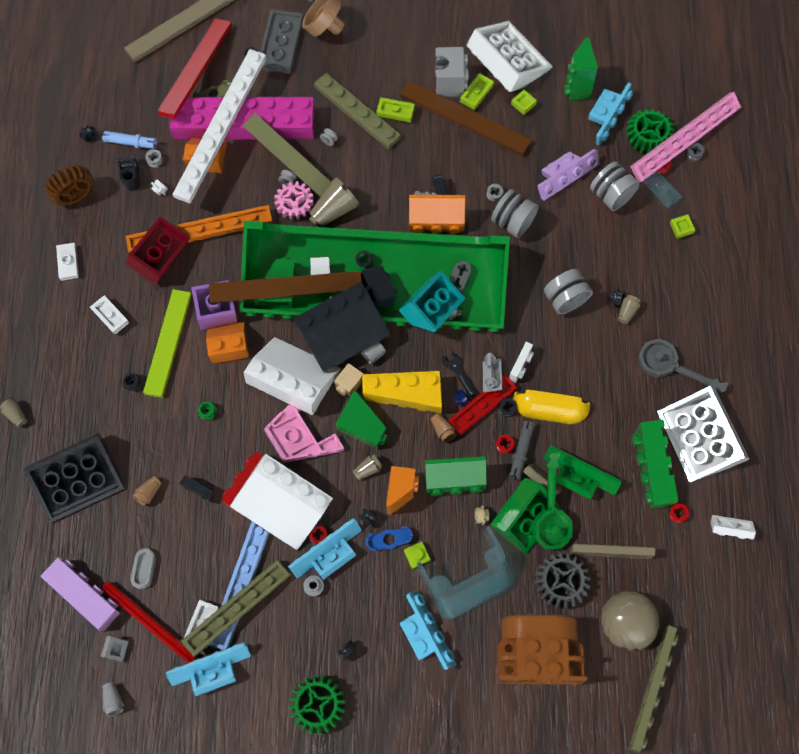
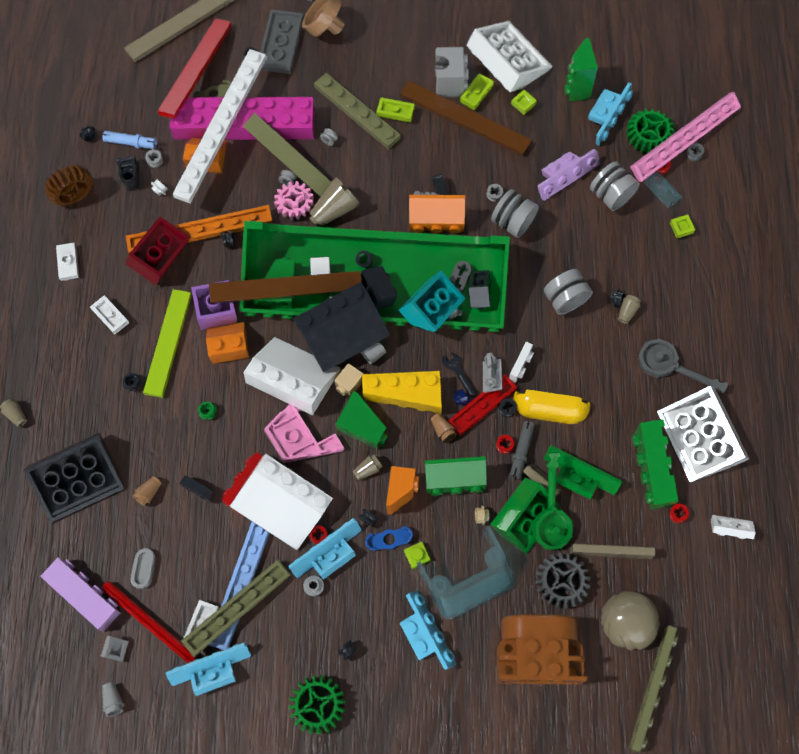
(228, 239): none -> black bush
(480, 289): none -> slope

